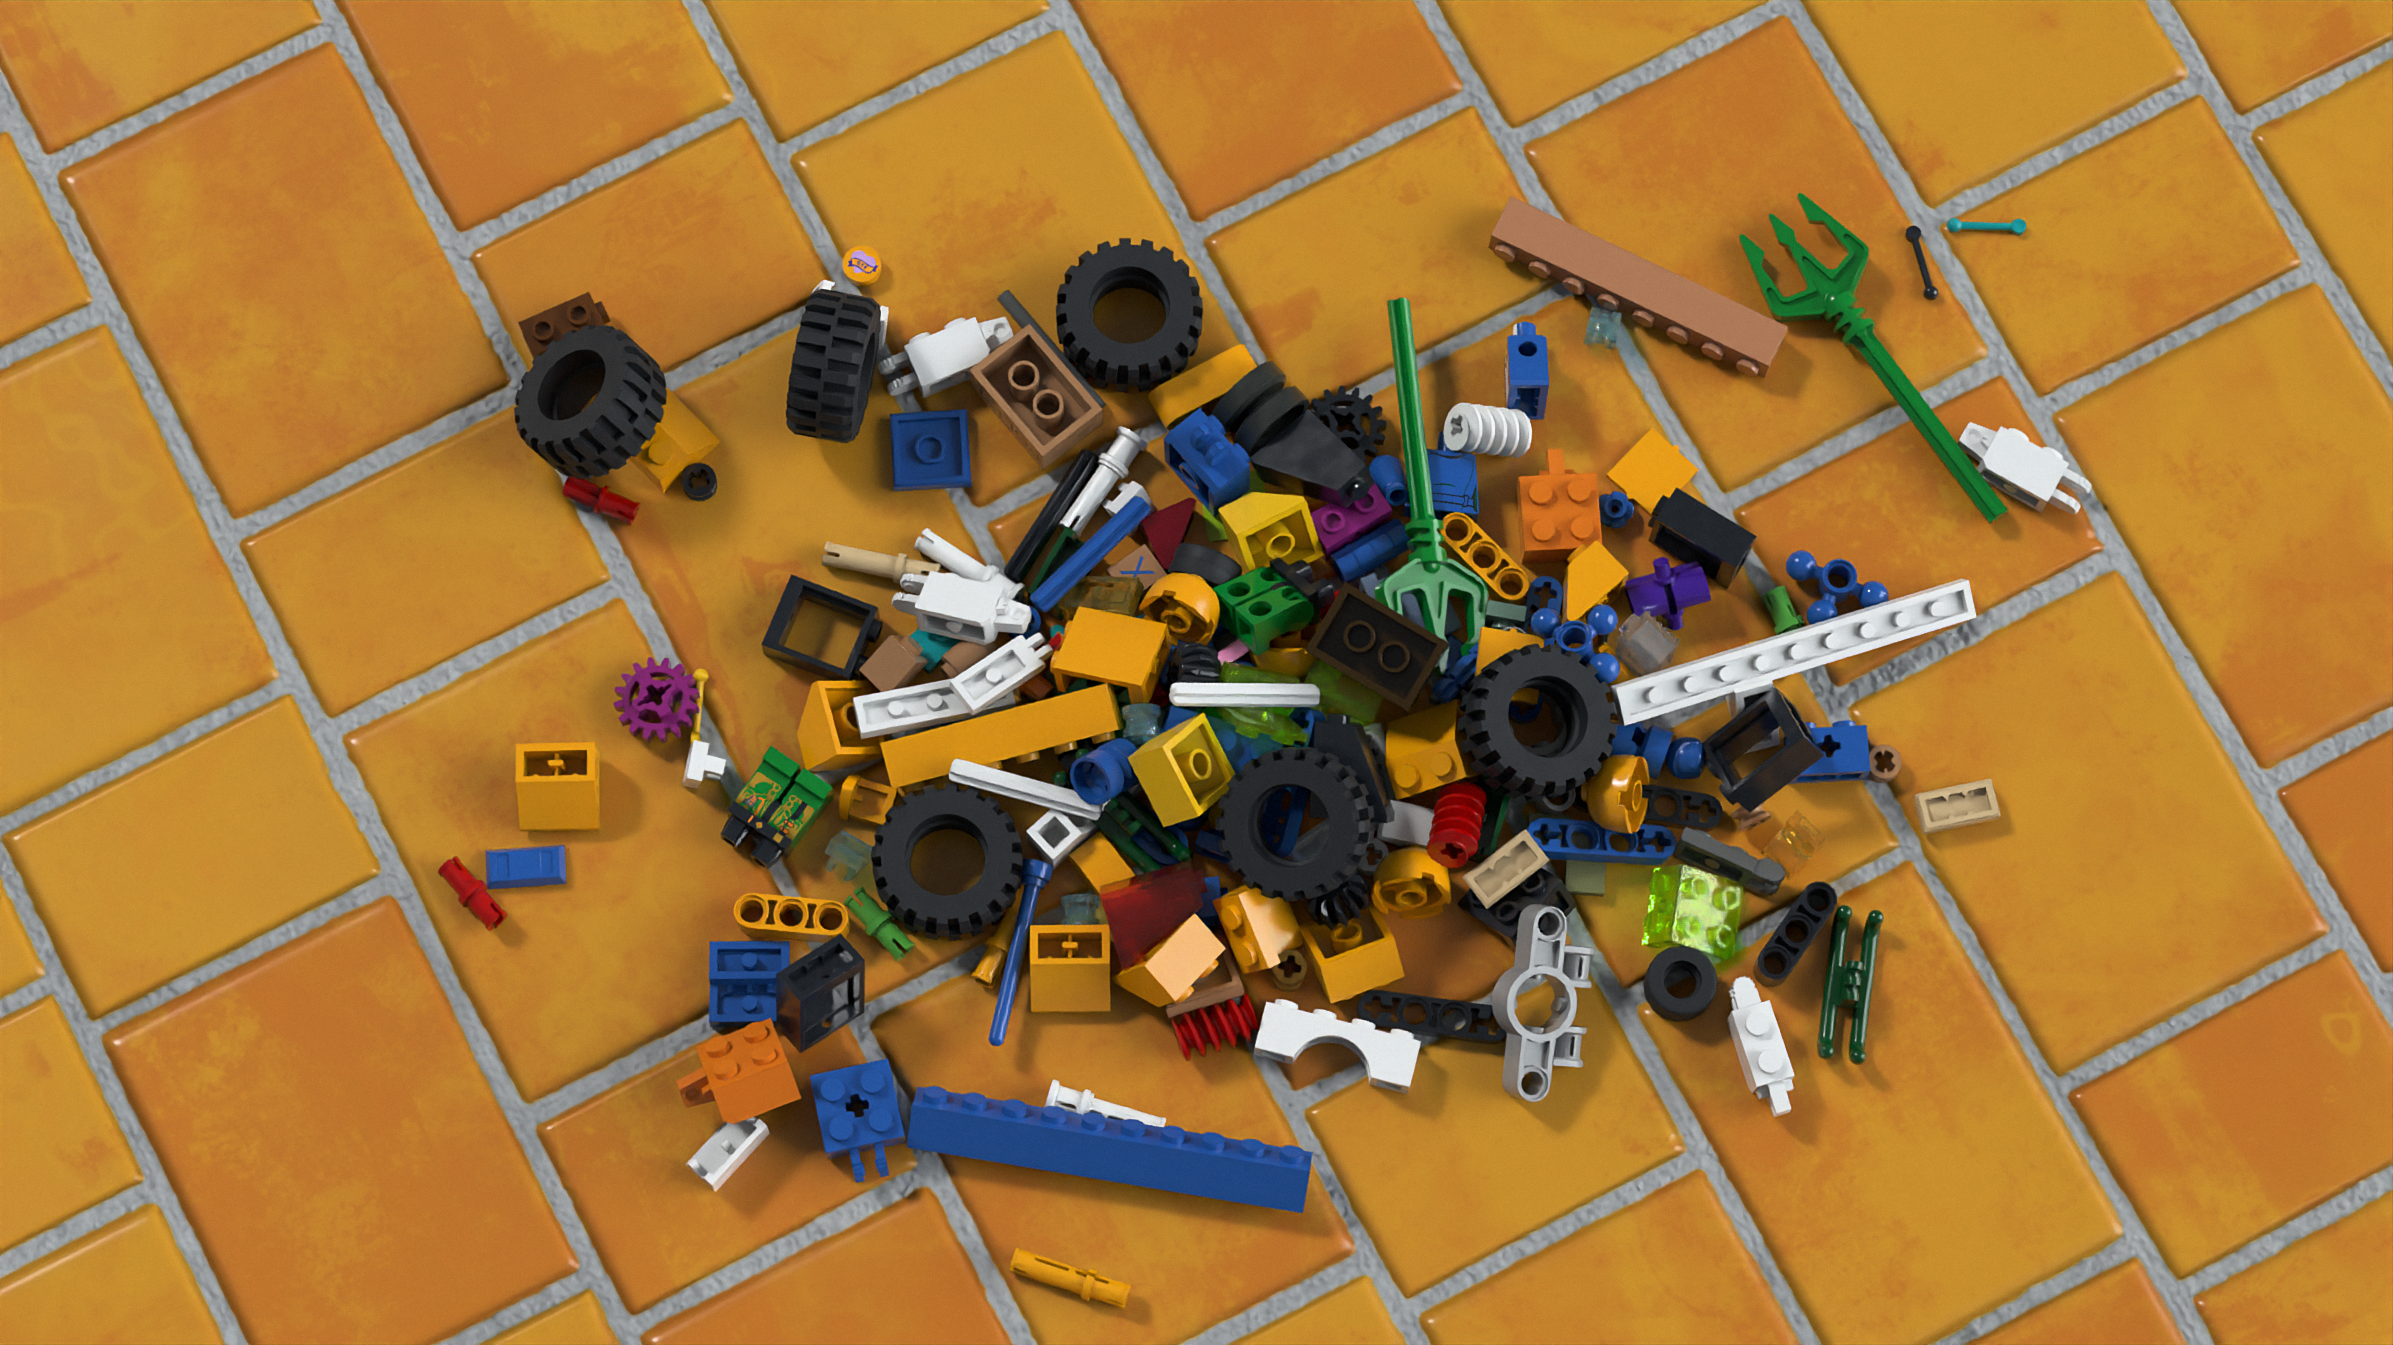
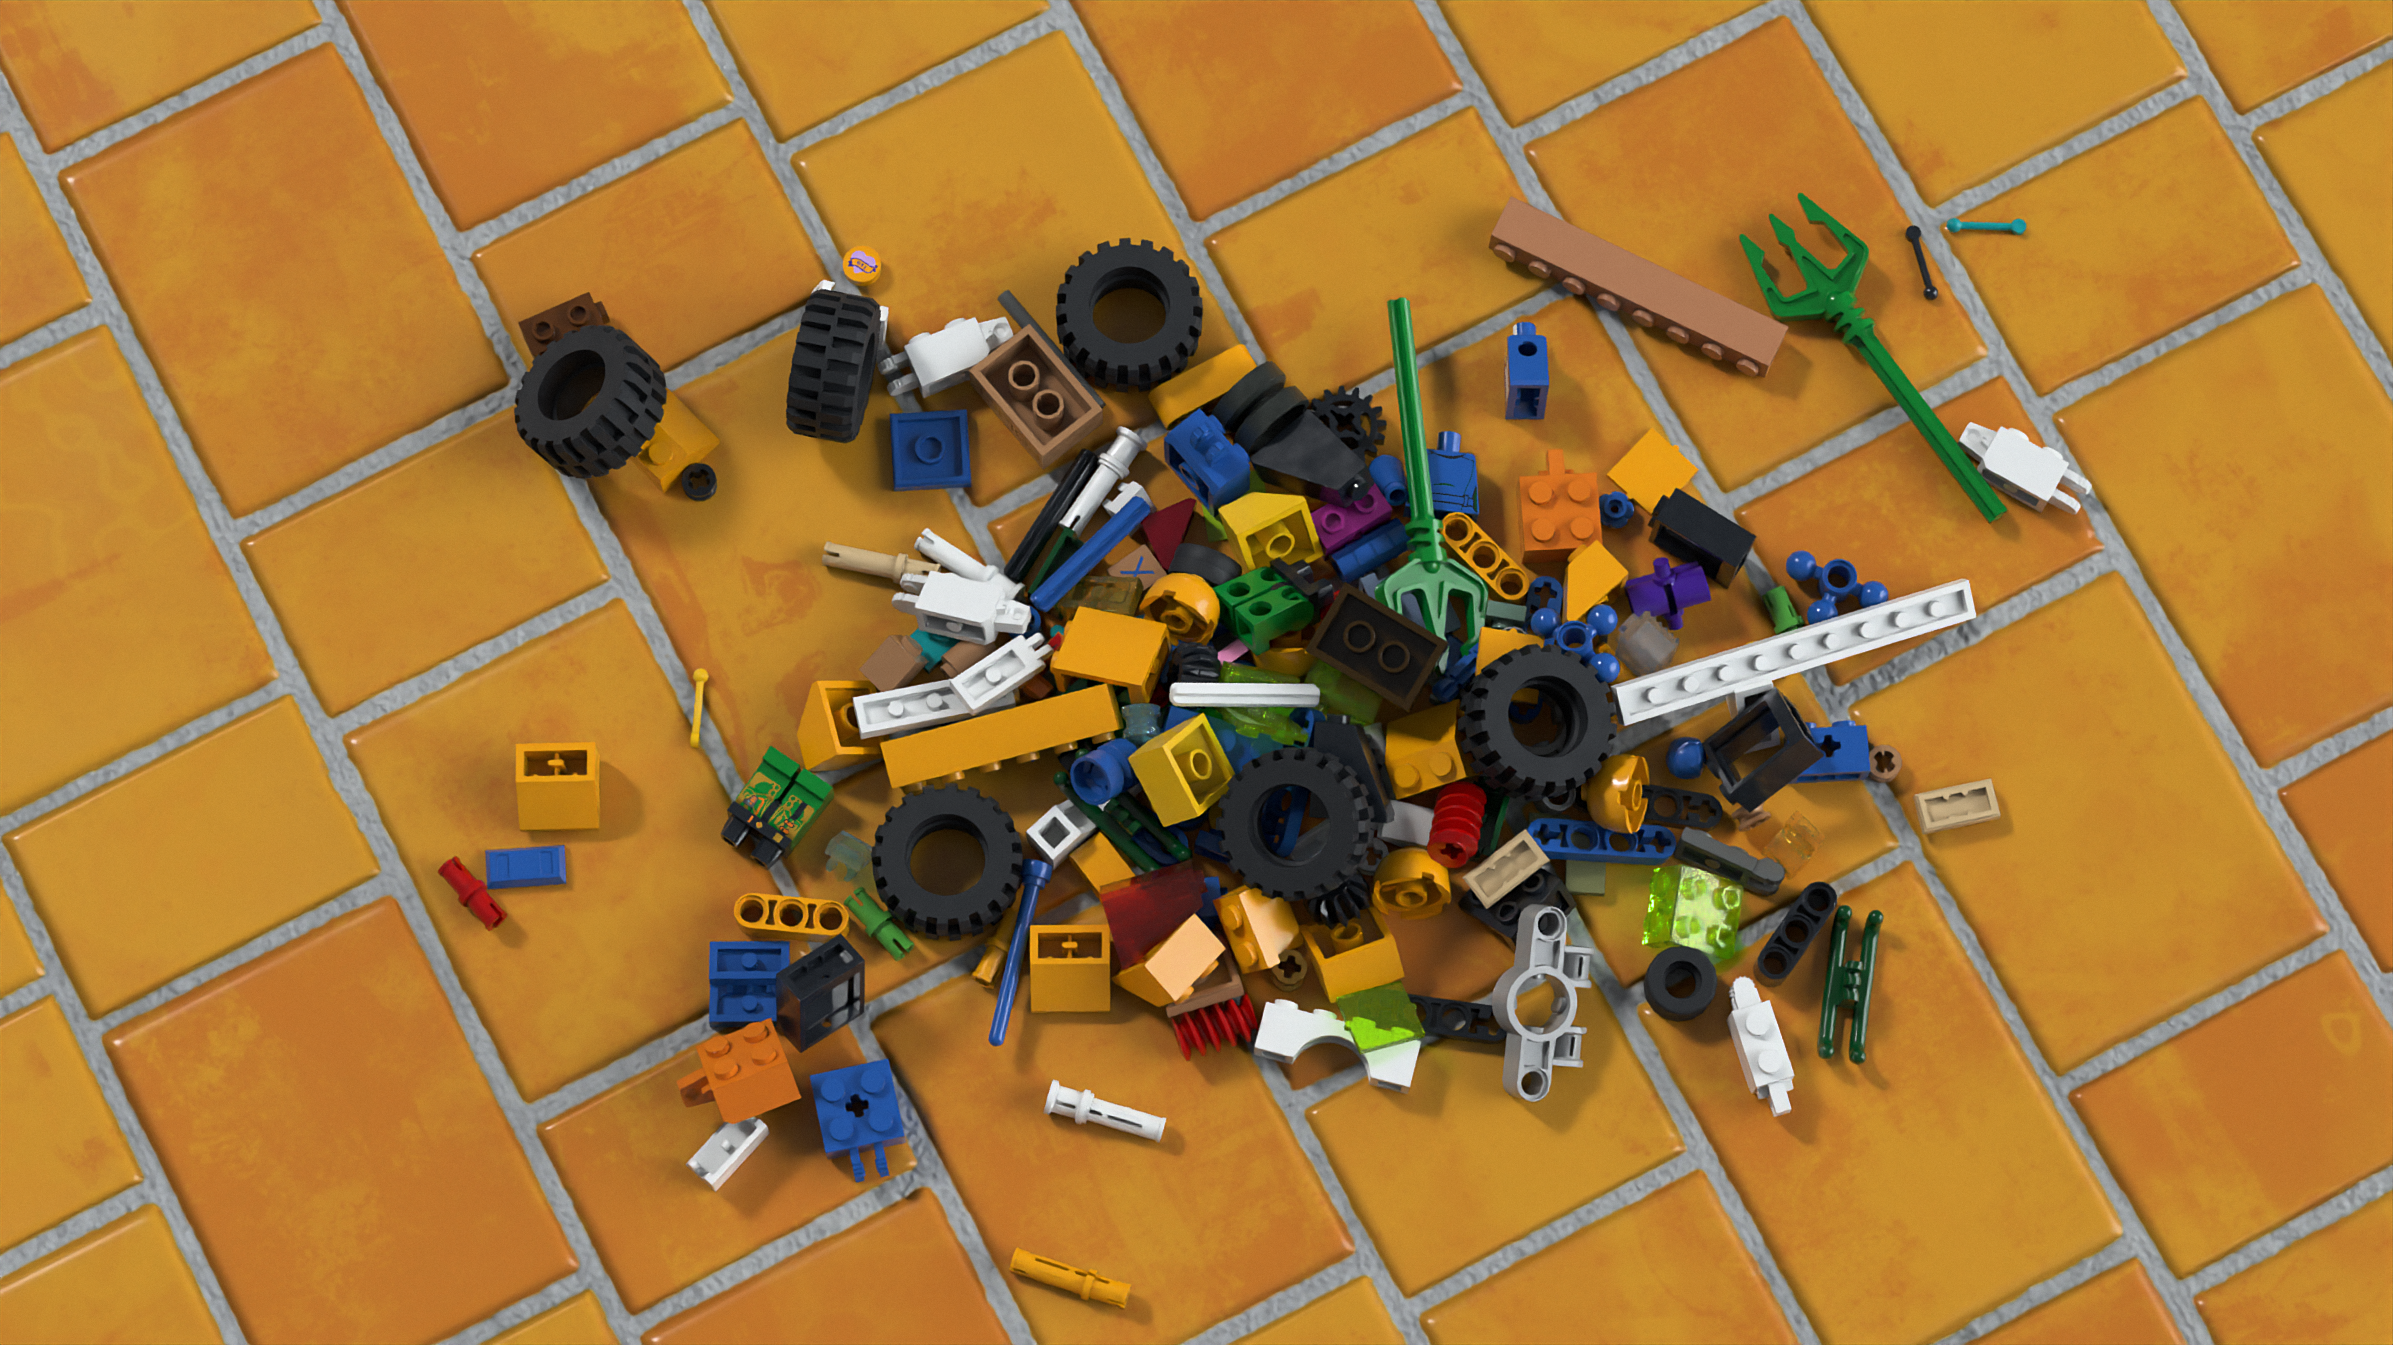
(601, 499): red axle -> none
(645, 709): magenta gear -> none
(701, 765): white tile -> none
(785, 616): black window -> none
(865, 800): light orange tile -> none
(1022, 788): white axle -> none
(1080, 909): clear light blue wheel -> none
(1109, 1149): blue brick -> none
(1380, 1017): none -> clear neon green piece
(1487, 430): white piece -> none
(1602, 328): clear light blue wheel -> none
(1643, 742): blue wheel -> none

